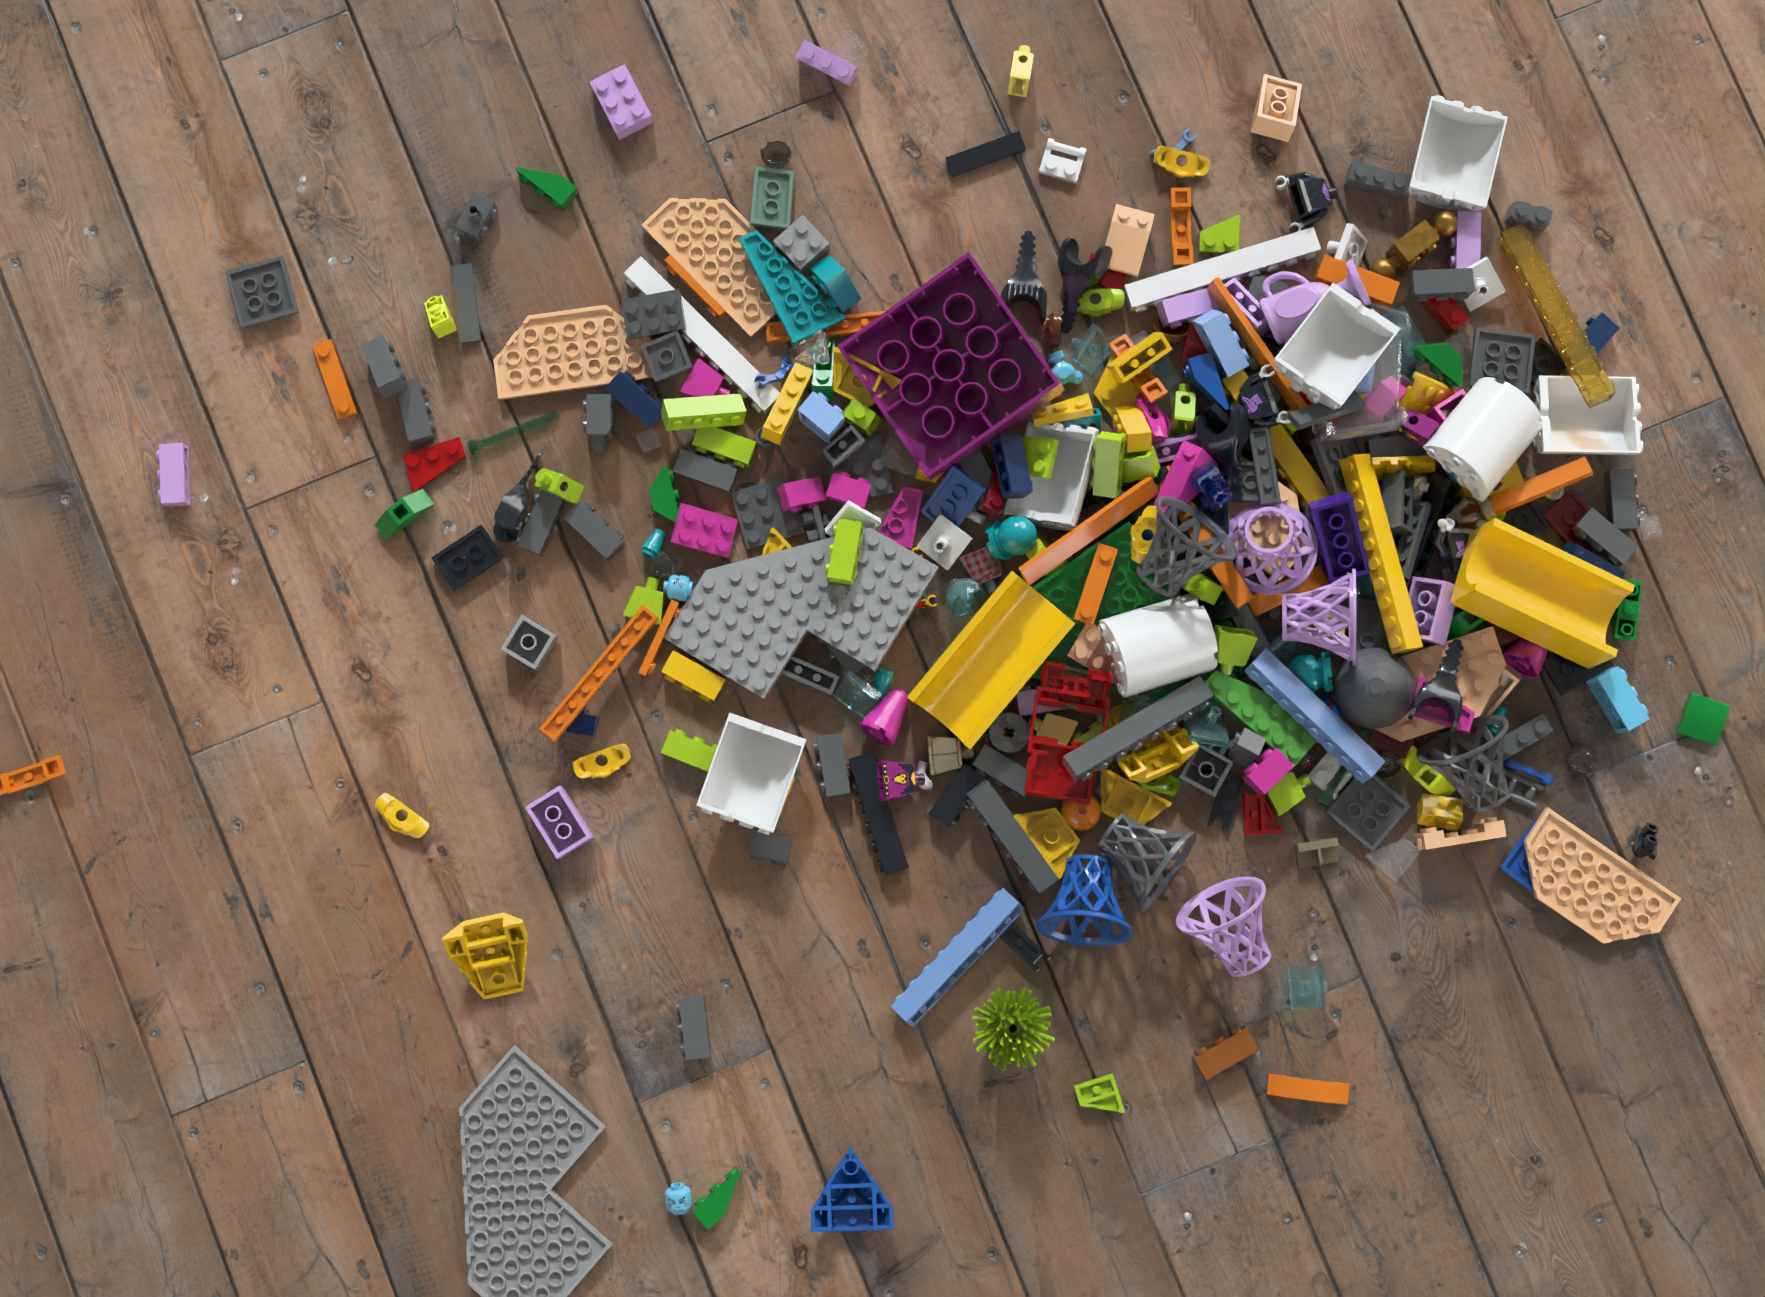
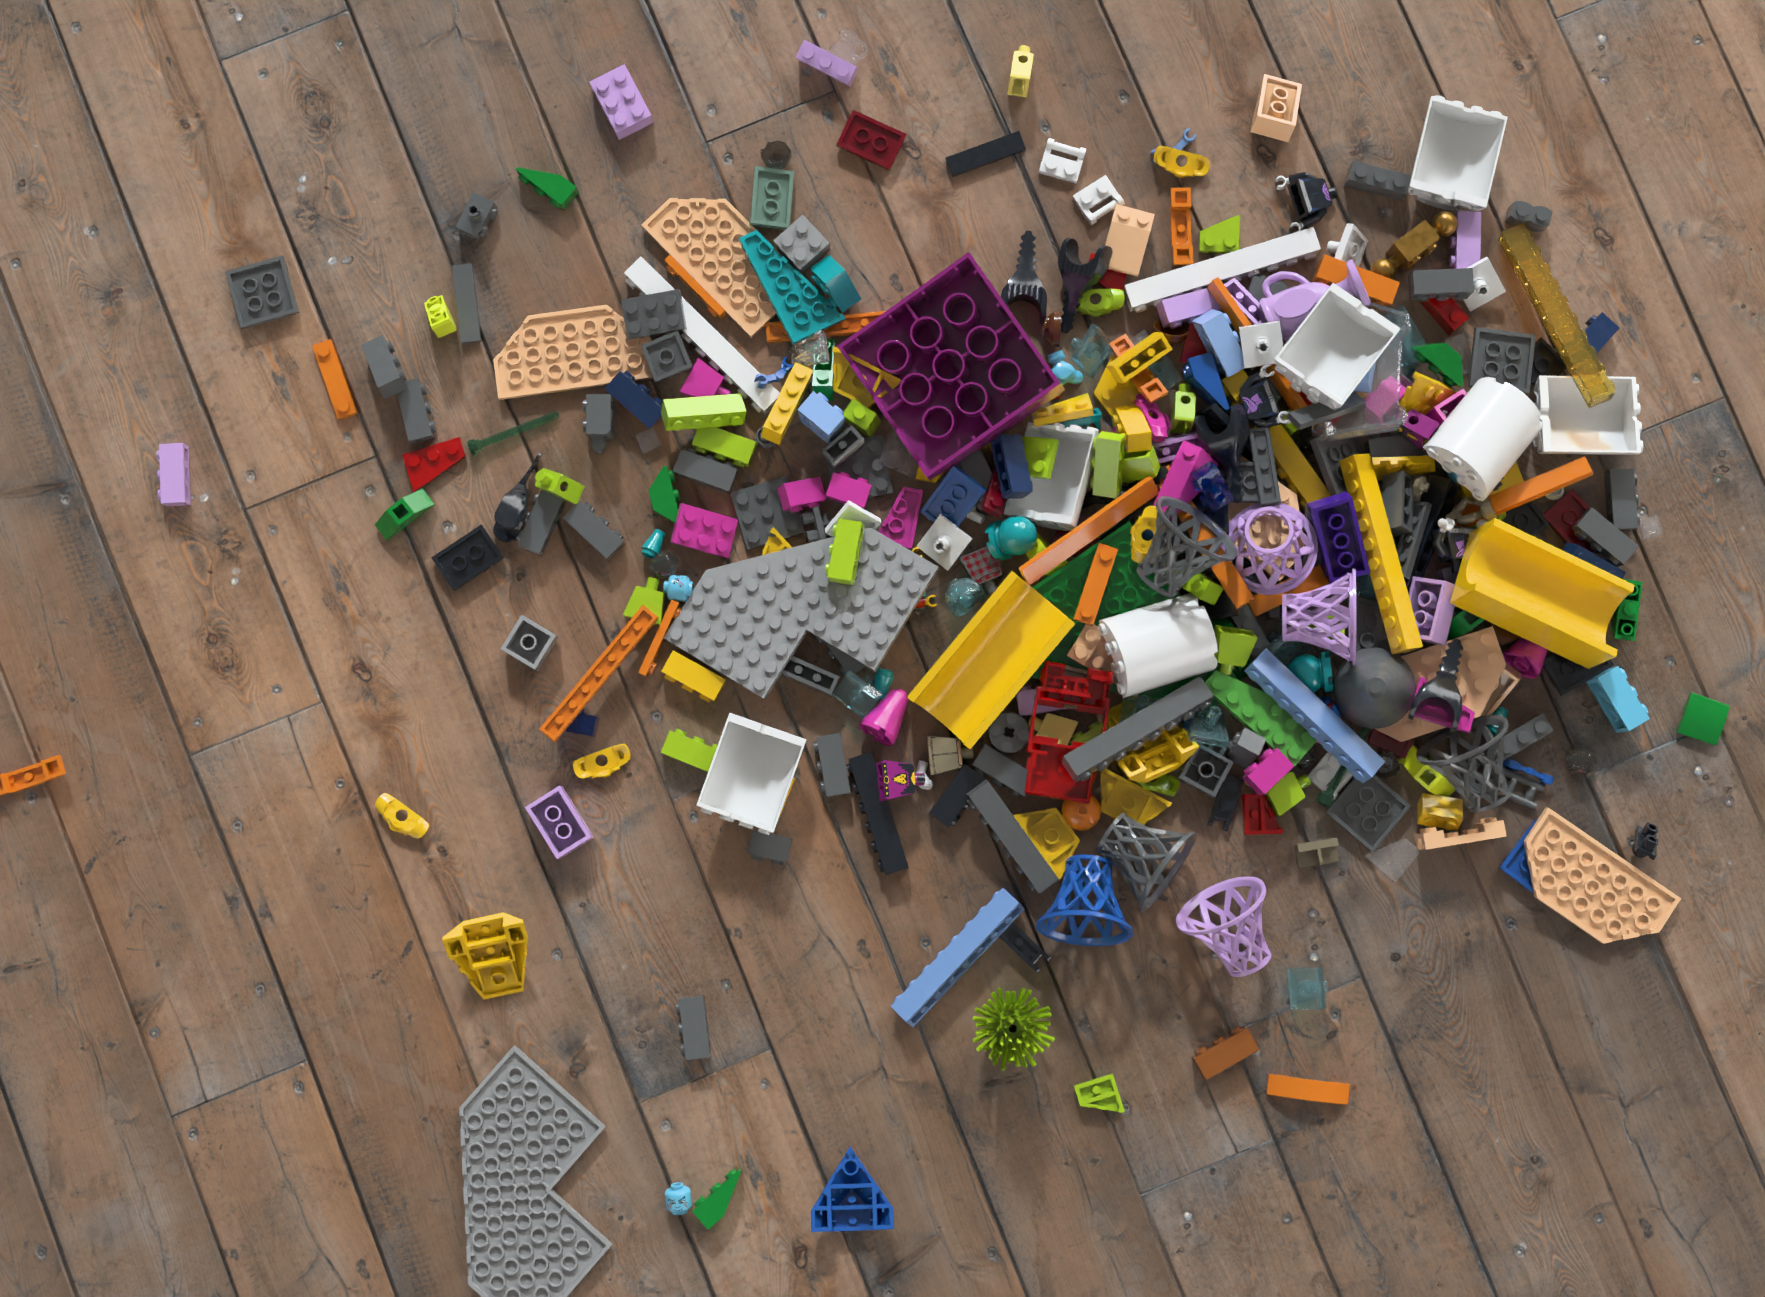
(871, 140): none -> dark red plate
(1095, 194): none -> white plate
(1260, 343): none -> white tile

